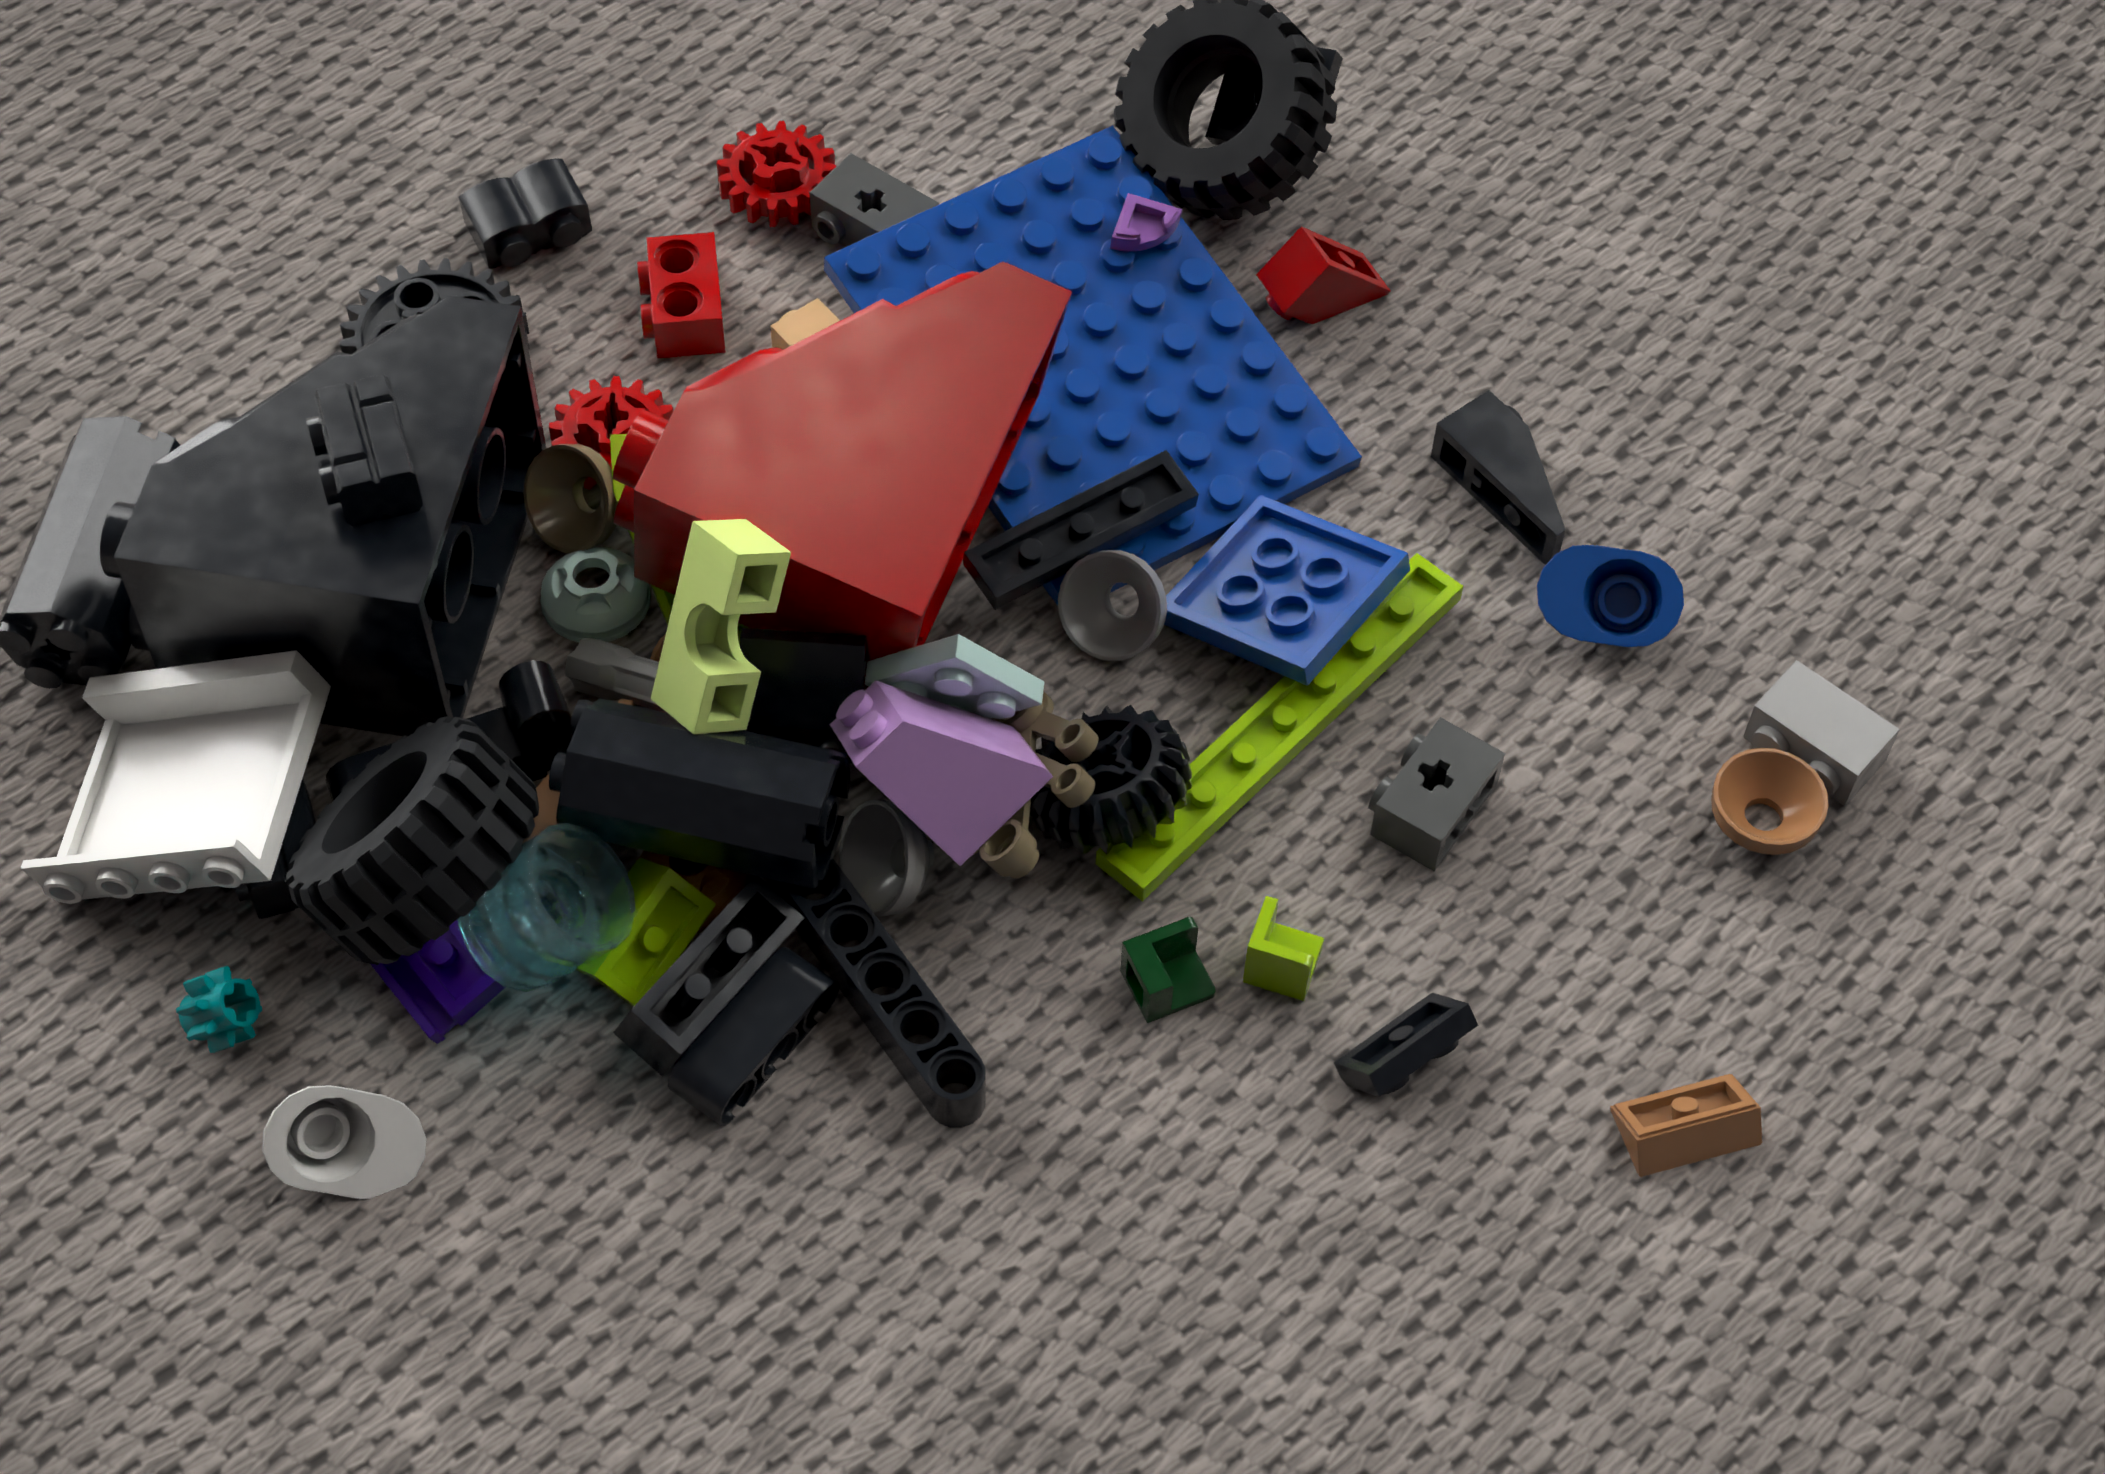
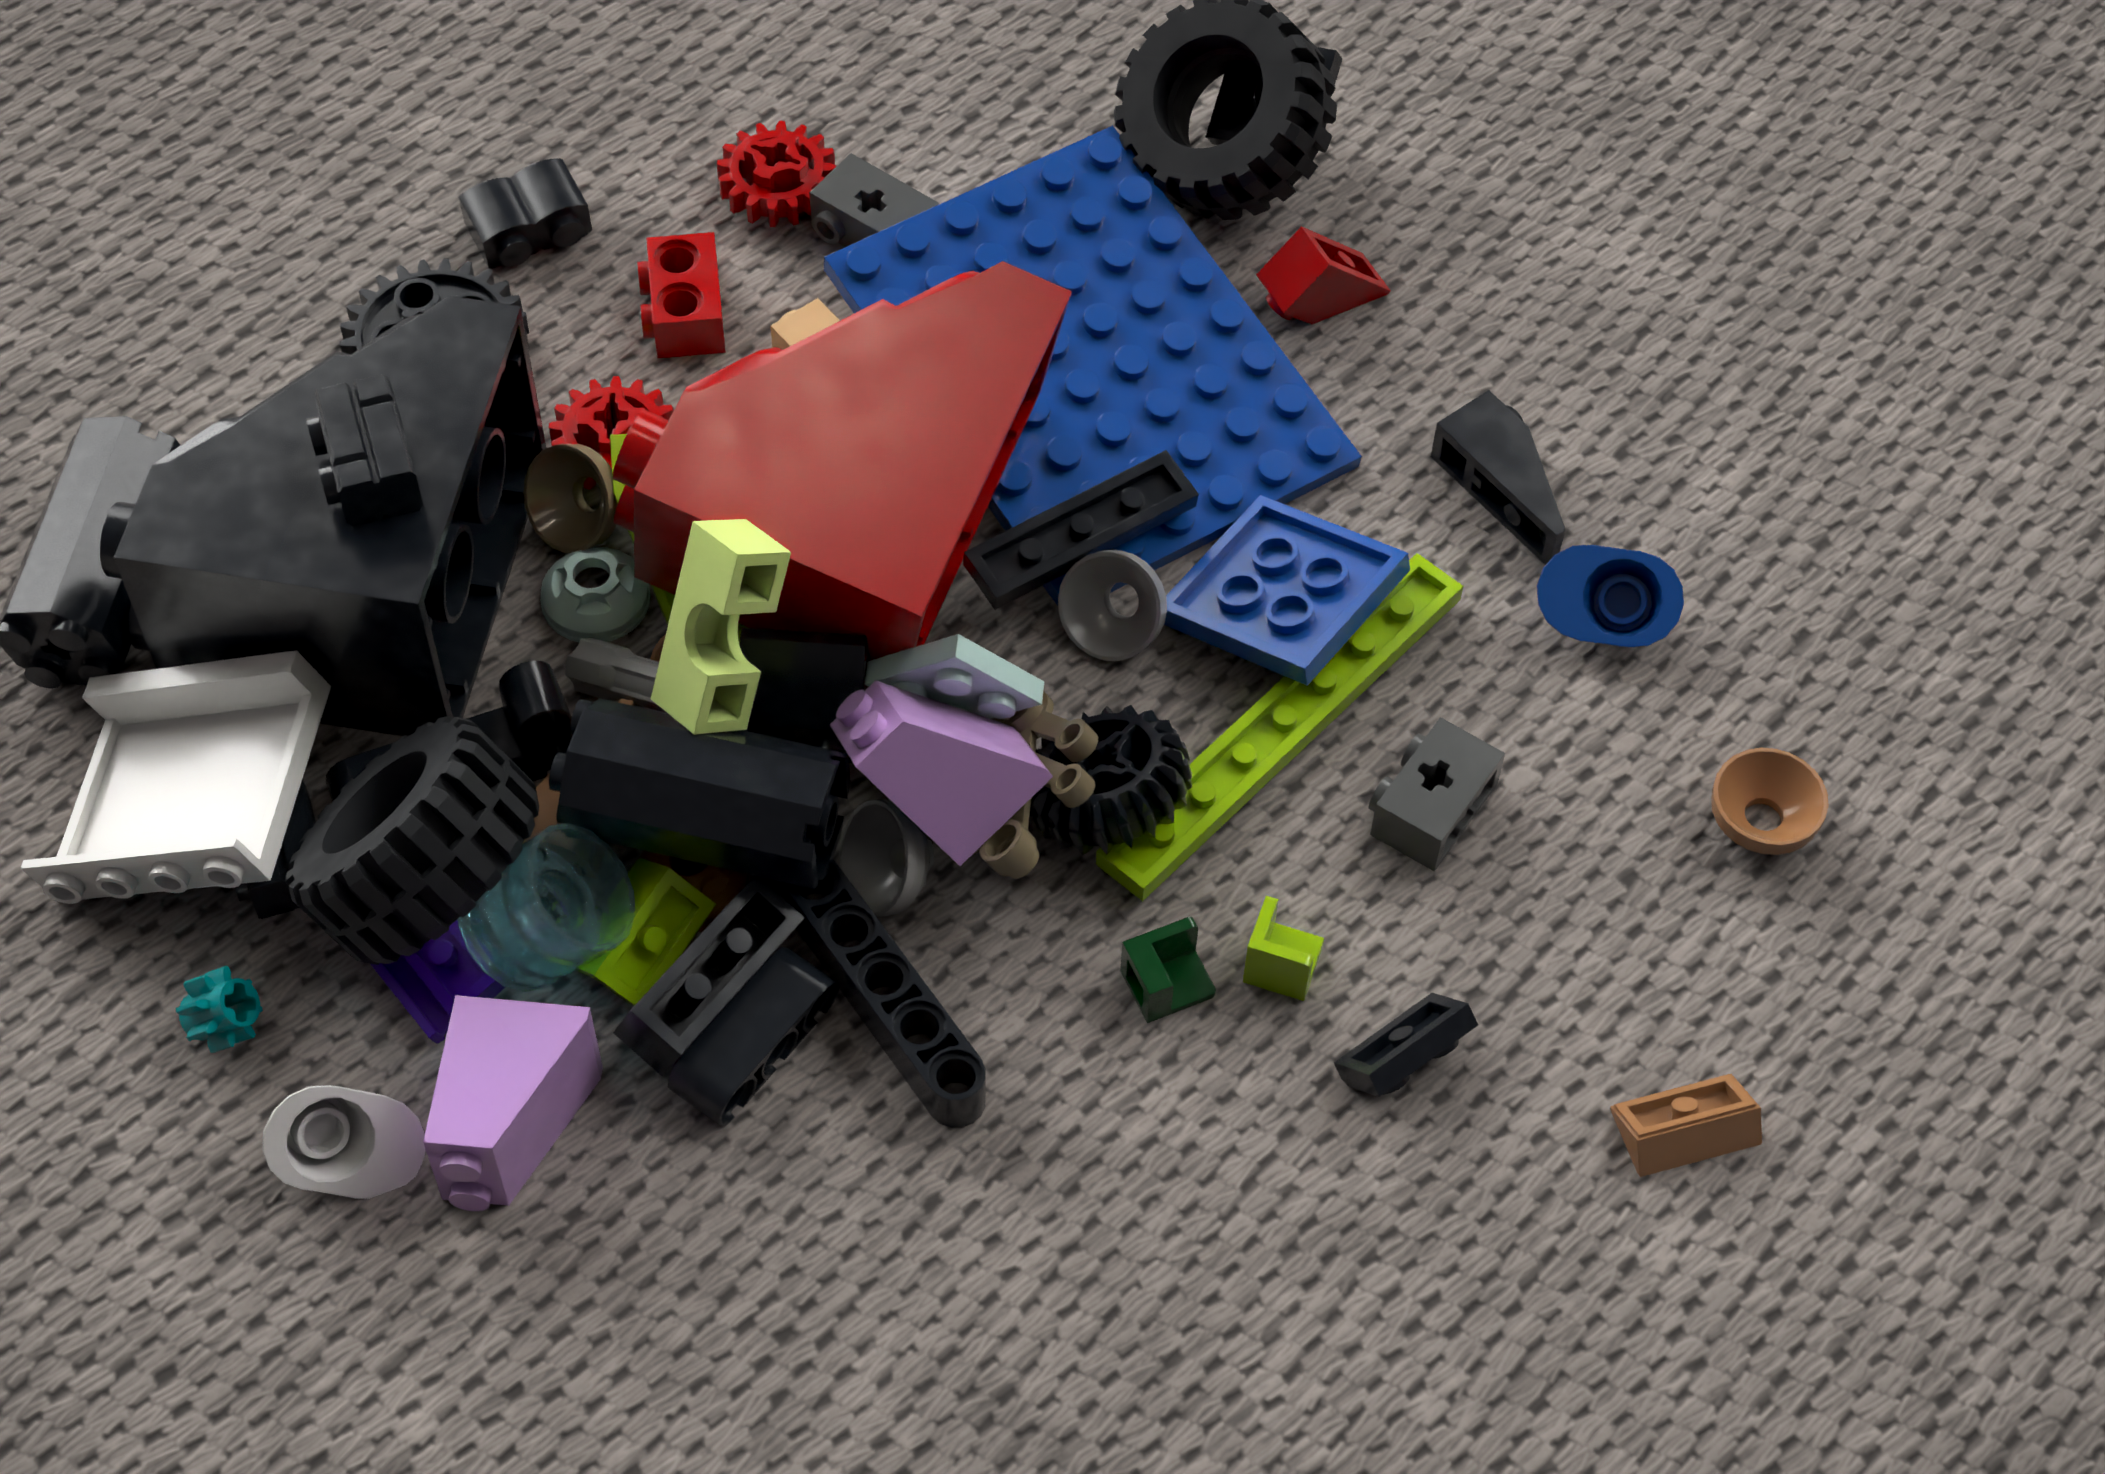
(506, 1094): none -> lavender slope
(1144, 224): medium lavender tile -> none
(1824, 729): light grey brick -> none

